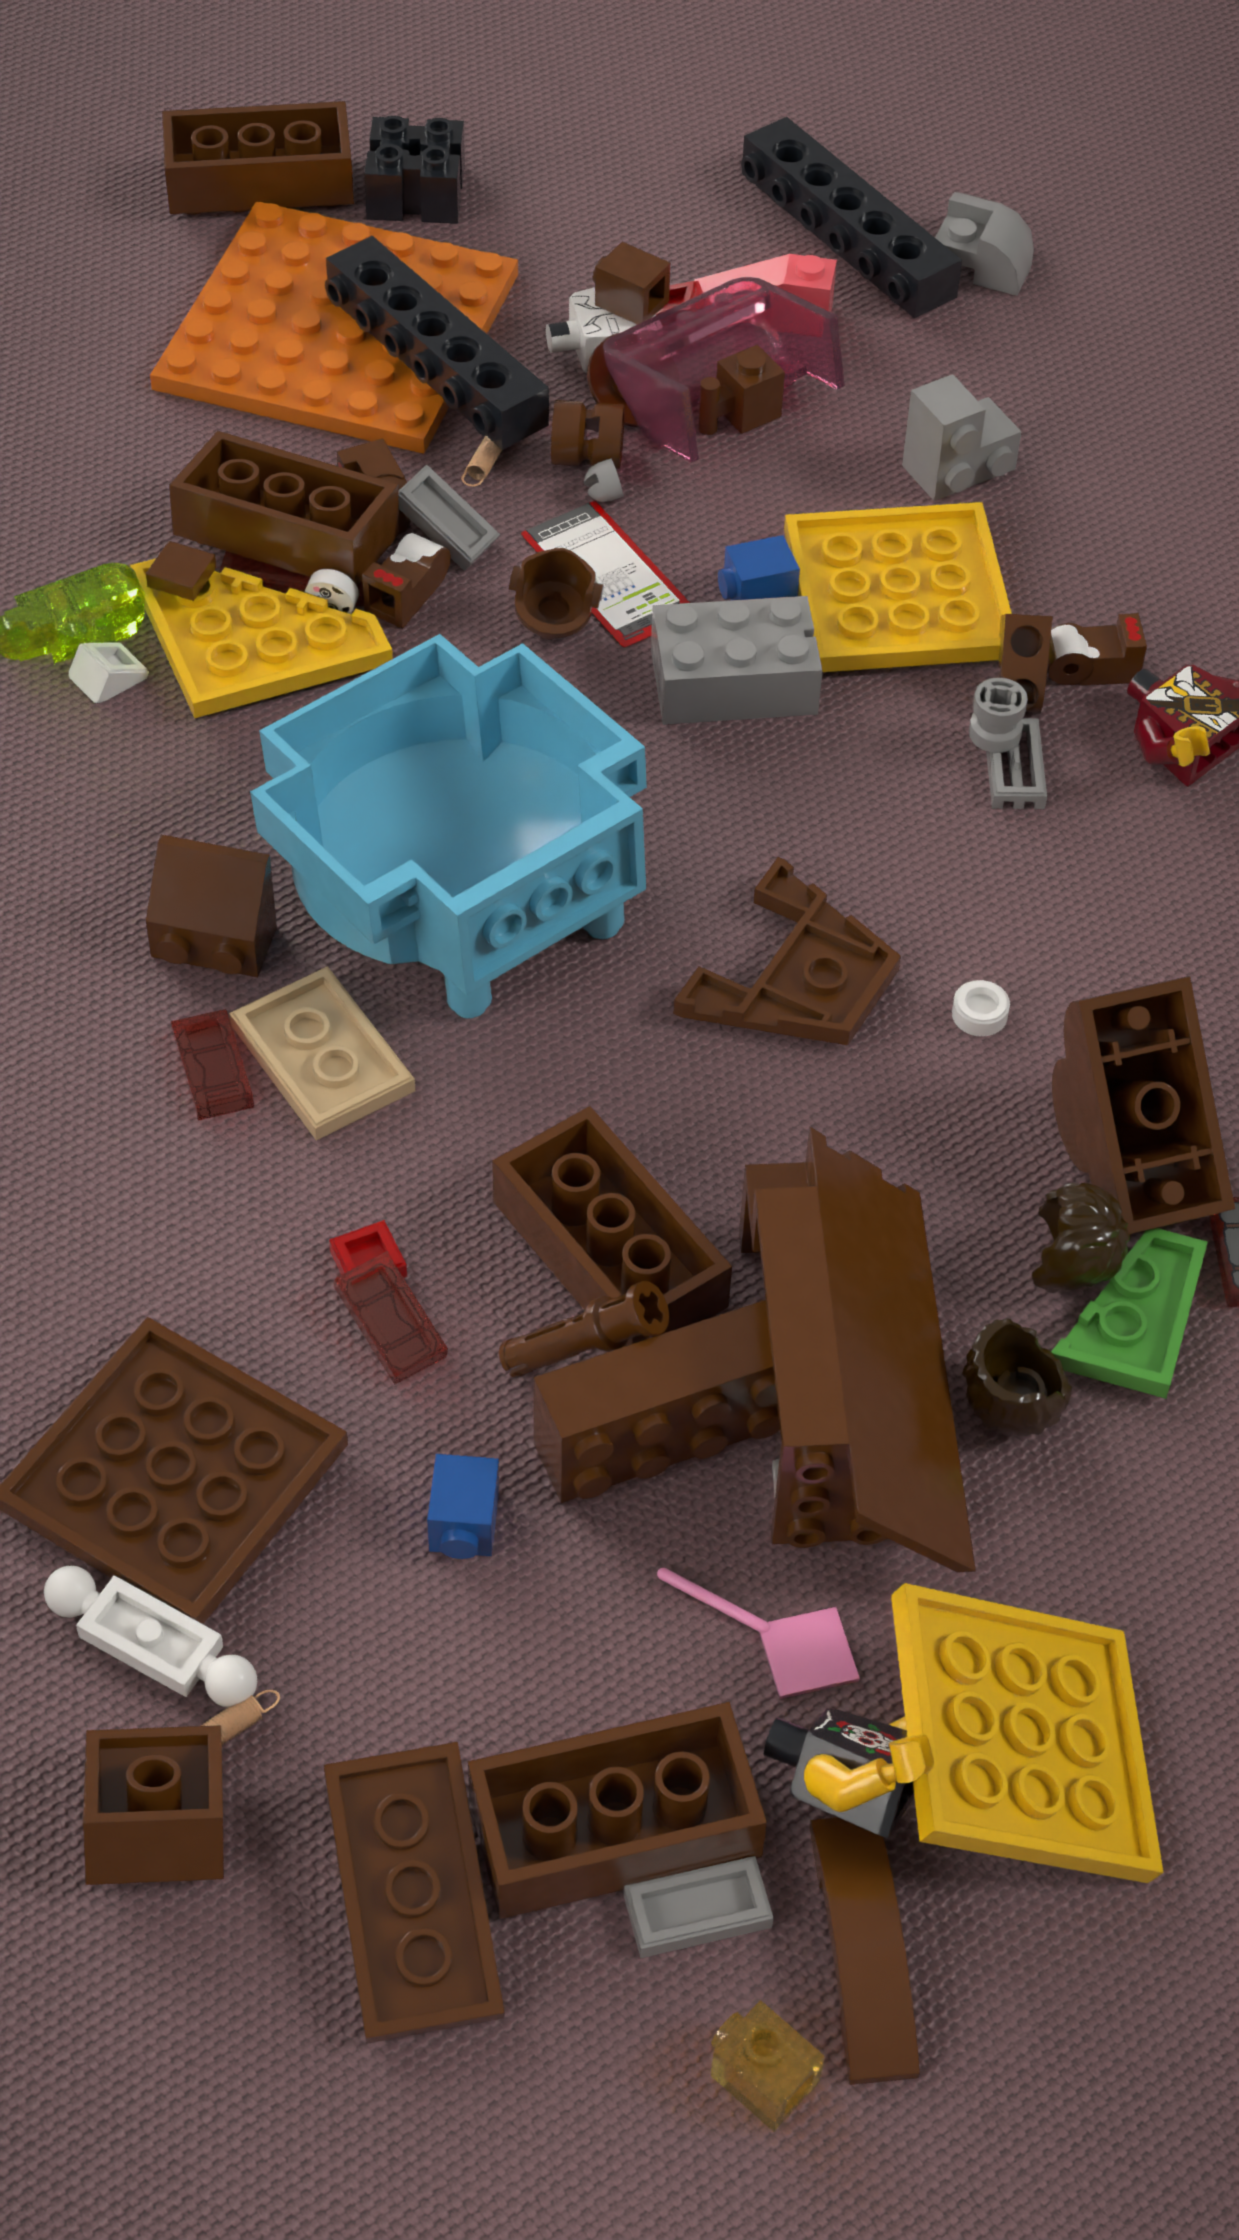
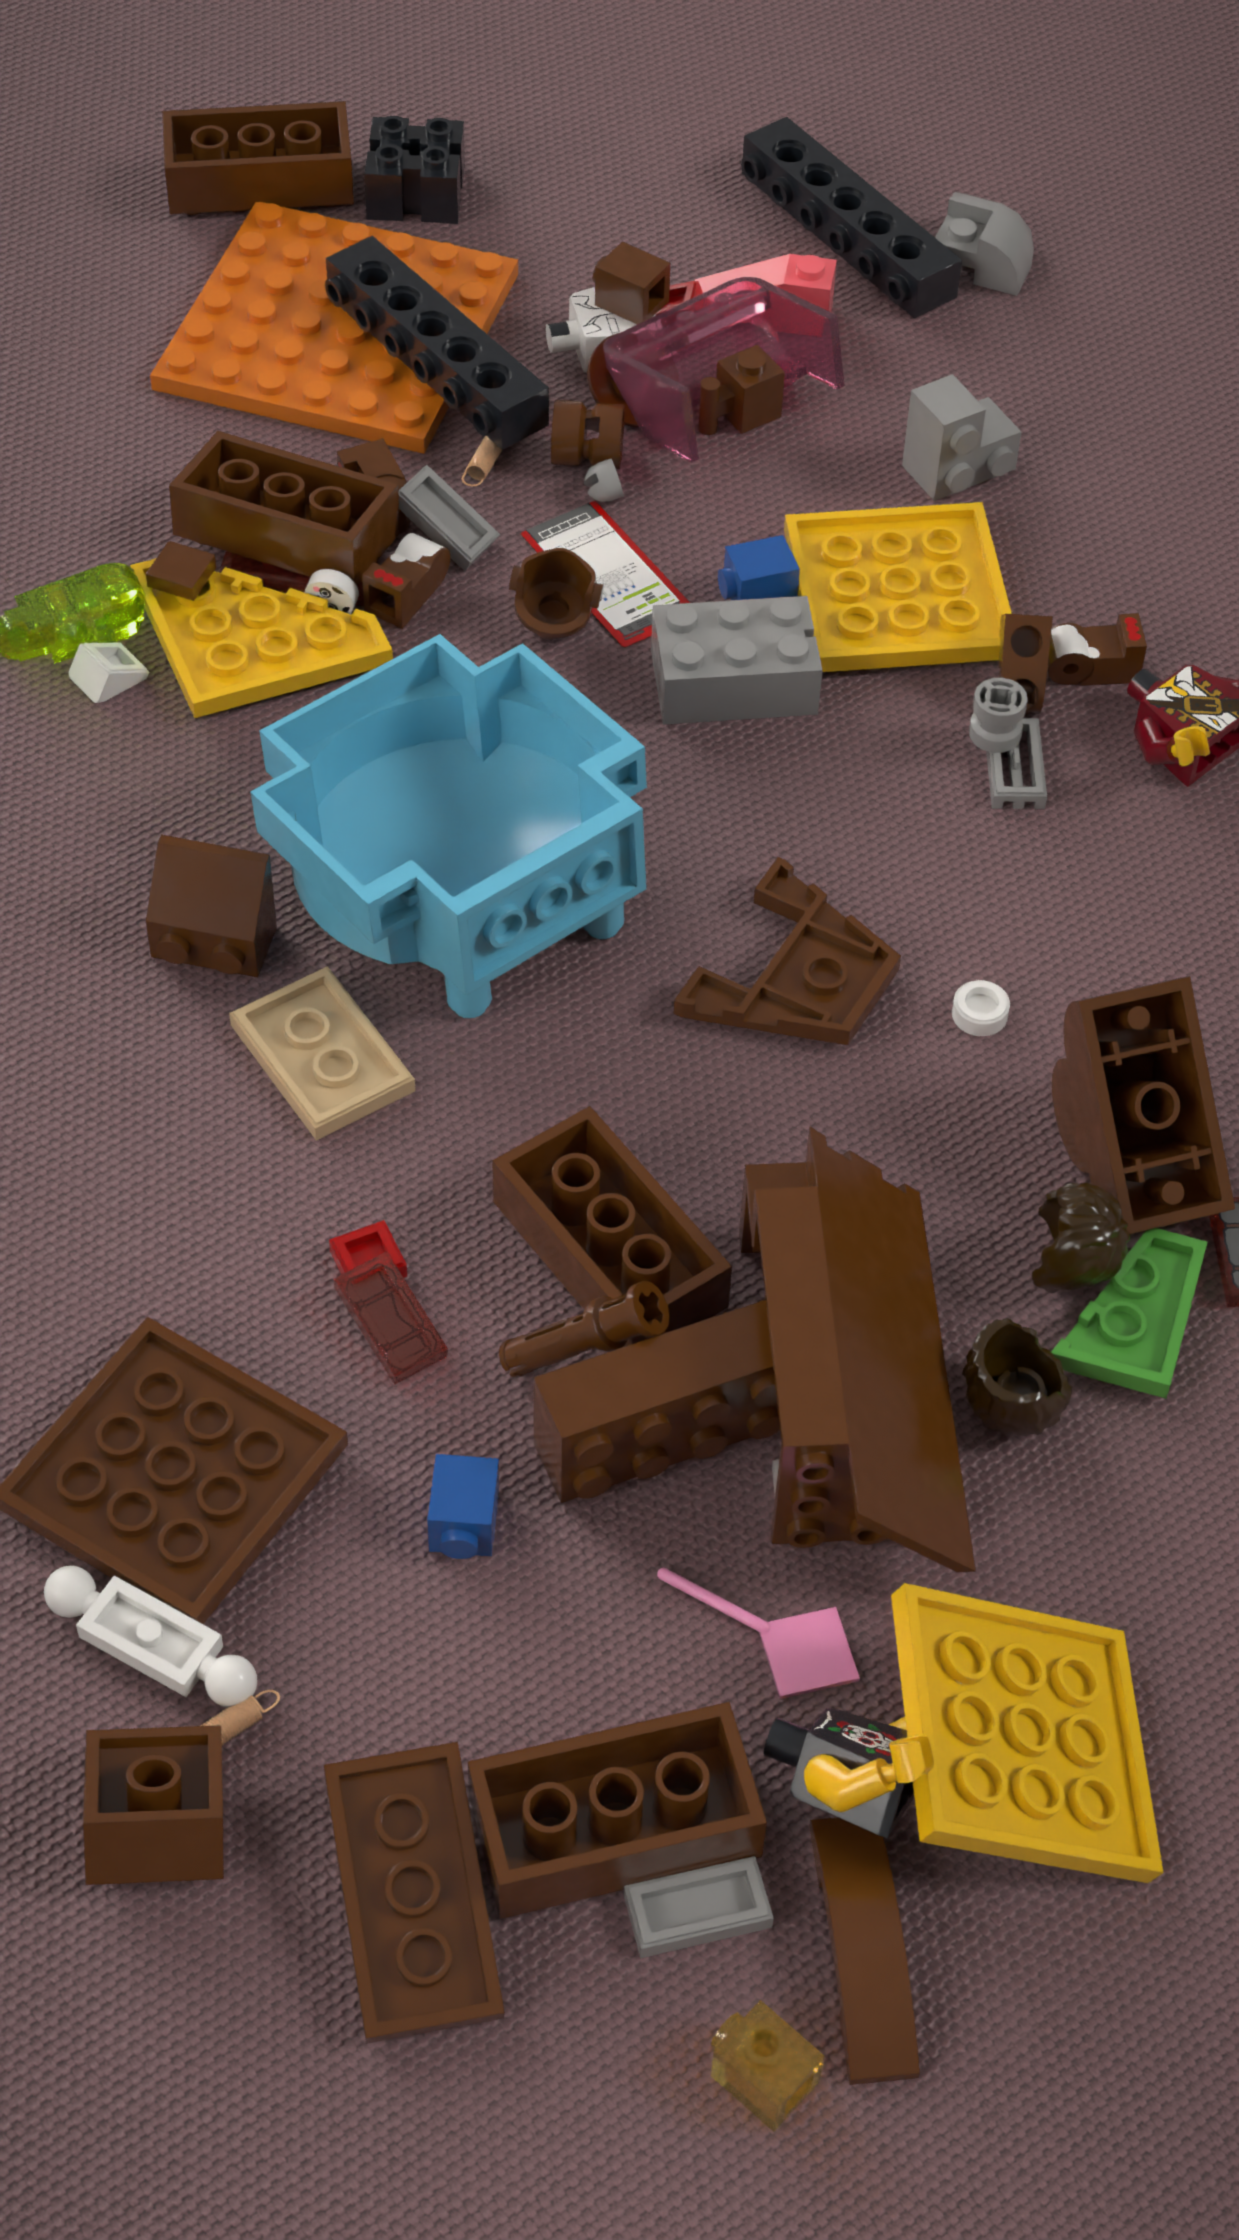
(212, 1064): clear red tile -> none

